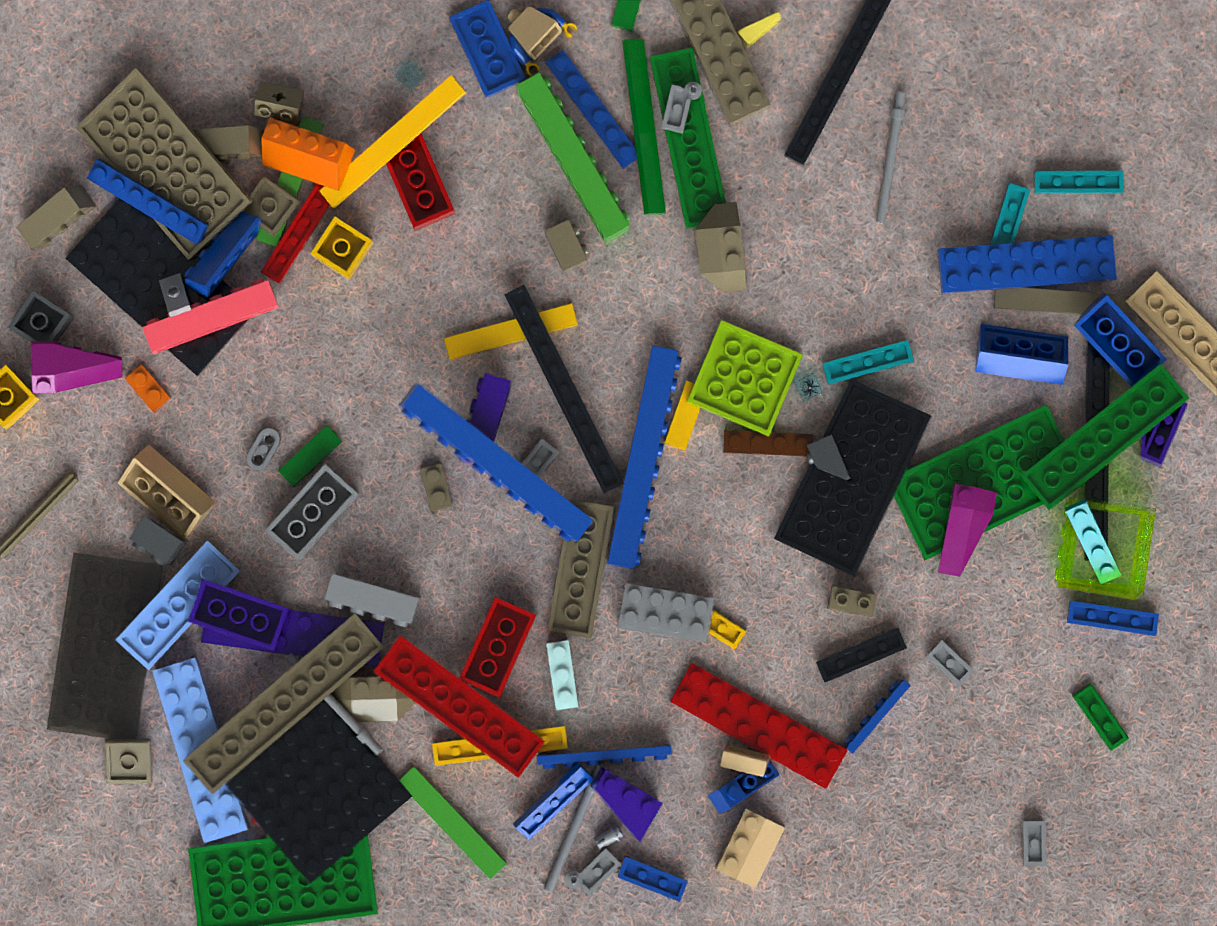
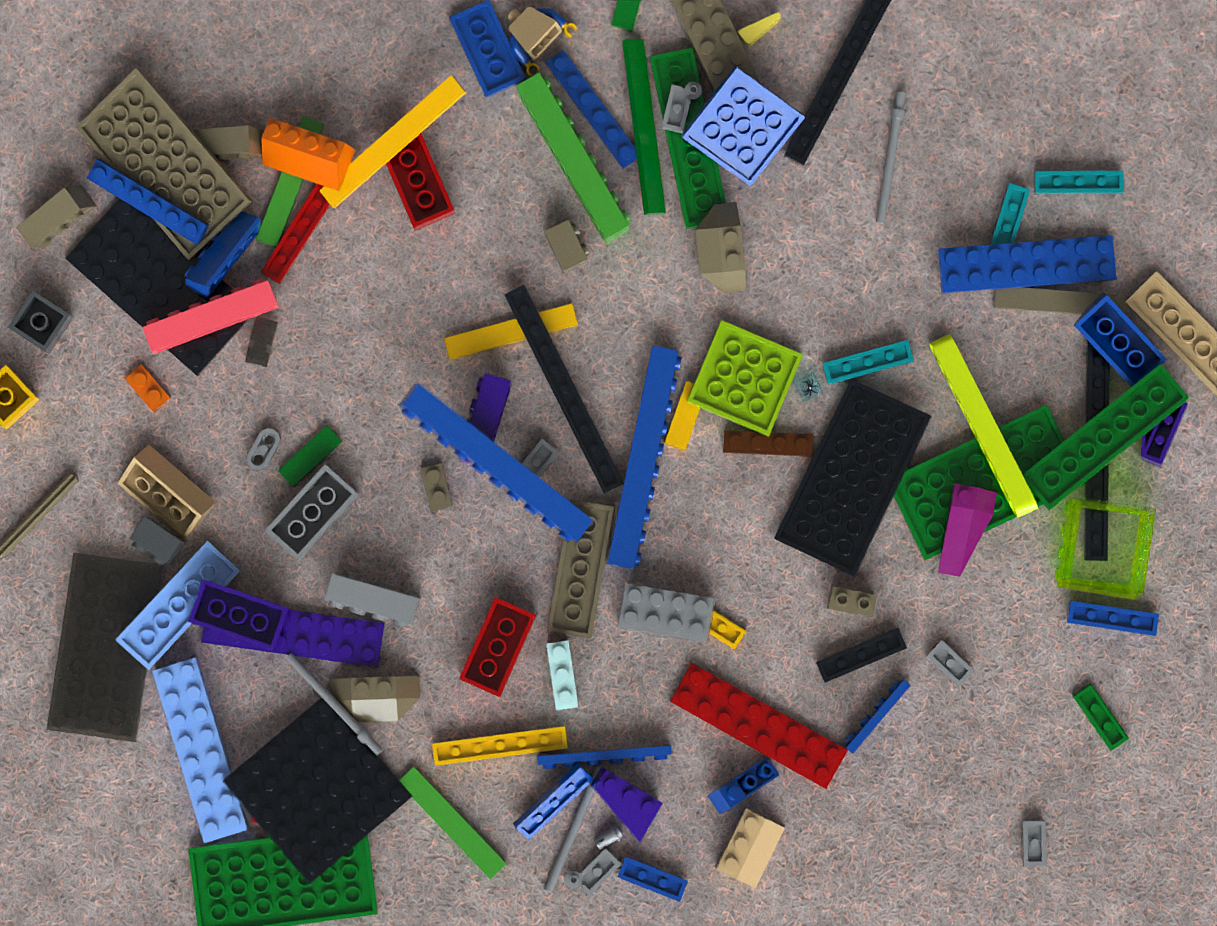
(66, 368): magenta wedge -> none
(128, 761): dark tan tile -> none
(175, 295): light grey plate -> none
(261, 342): none -> clear smoke slope
(271, 205): dark tan tile -> none
(279, 102): dark tan brick -> none
(283, 704): dark tan plate -> none
(342, 248): yellow brick -> none
(410, 76): clear light blue tile -> none
(459, 706): red plate -> none
(742, 125): none -> plate
(745, 760): tan slope -> none
(827, 457): dark grey slope -> none
(983, 425): none -> neon yellow beam
(1022, 354): blue slope -> none
(1093, 541): plate -> none

